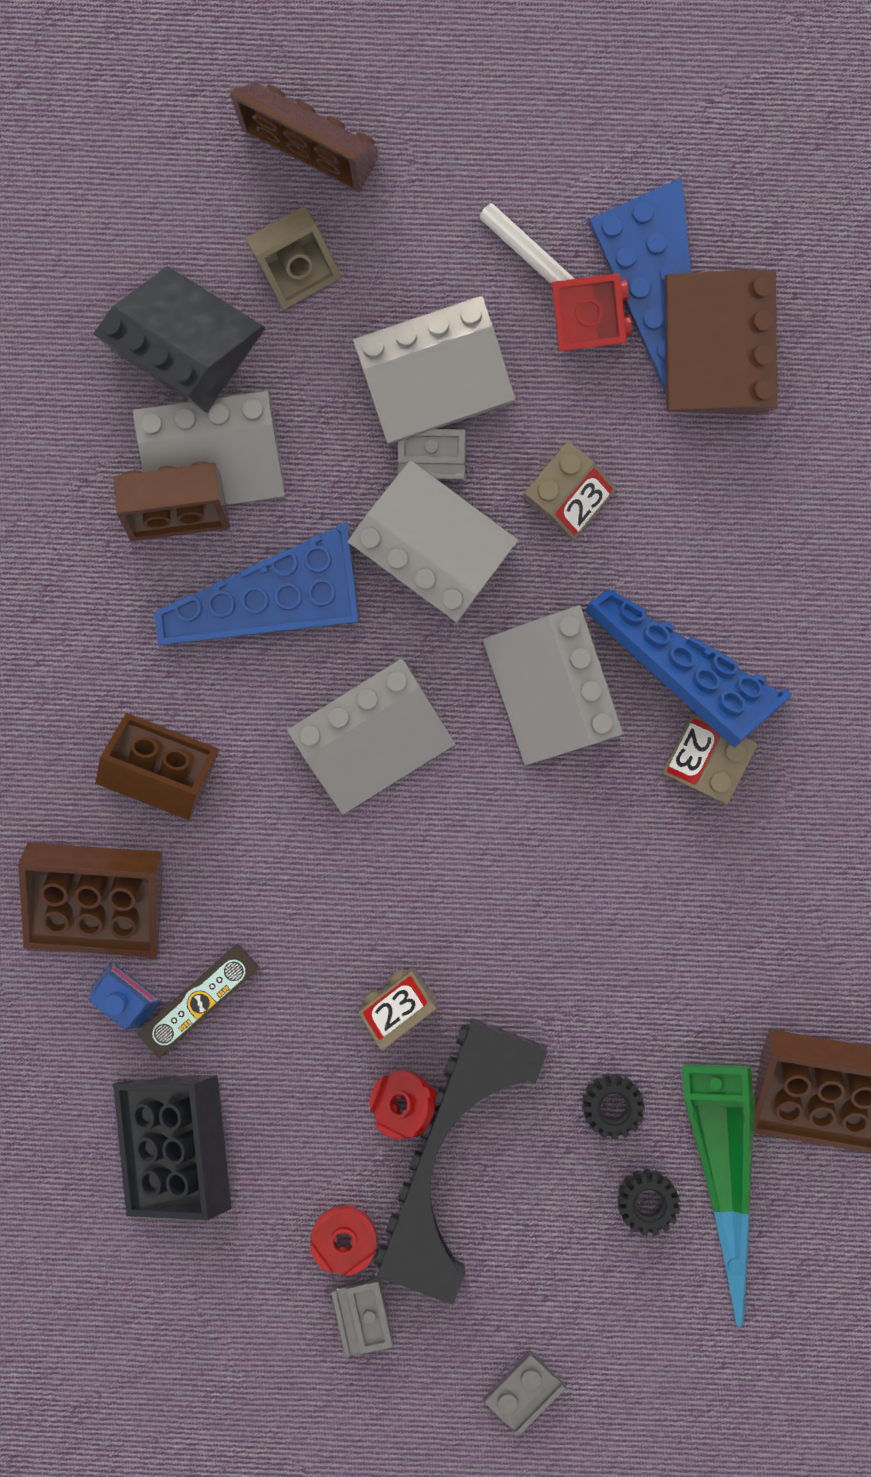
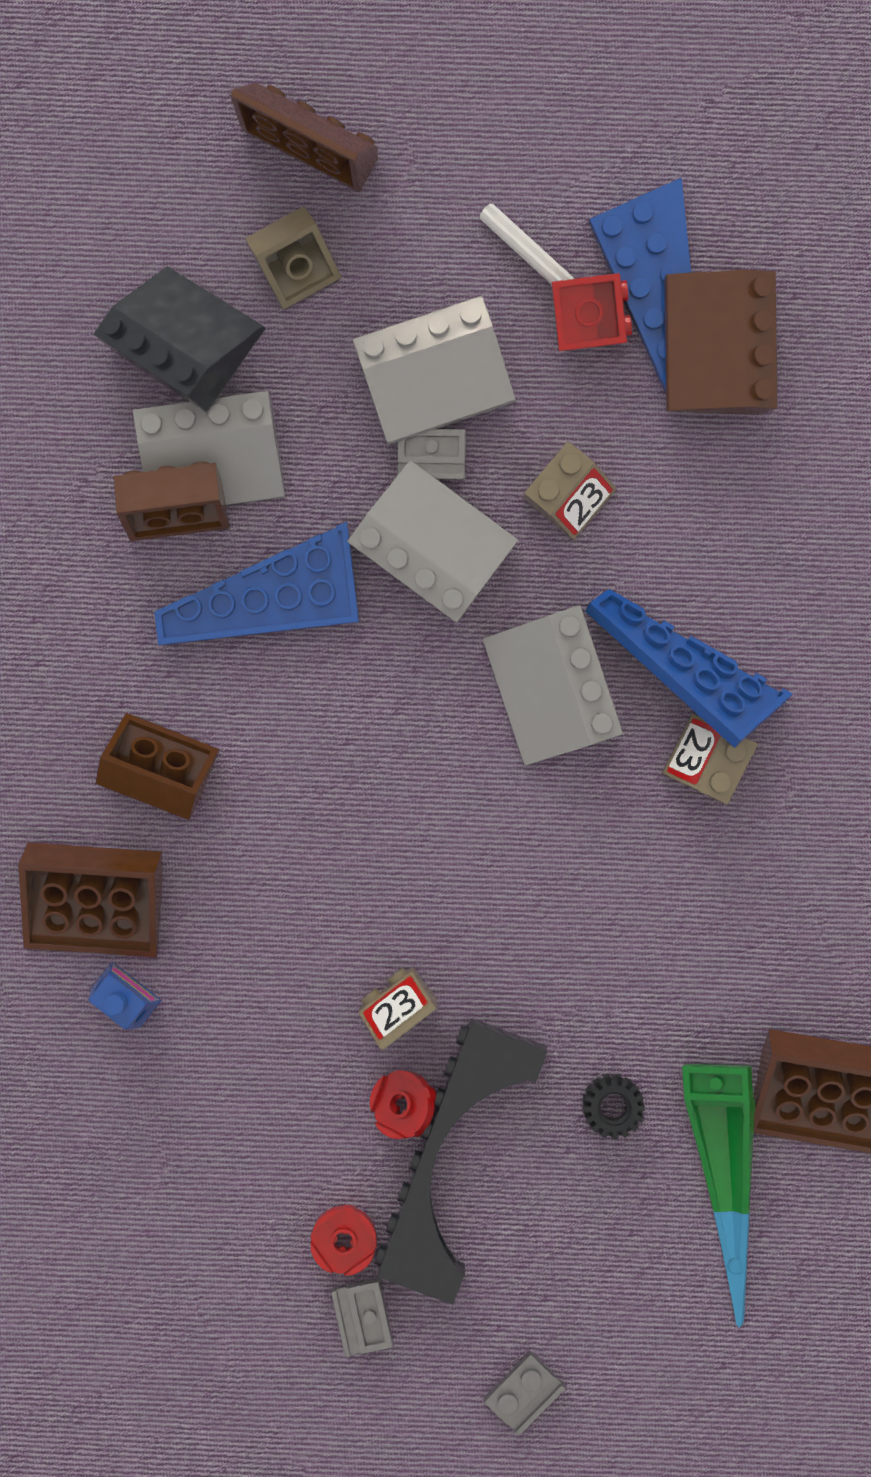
(172, 1147): black slope -> none
(198, 1000): tile -> none
(371, 736): light grey slope -> none
(648, 1222): black tyre -> none

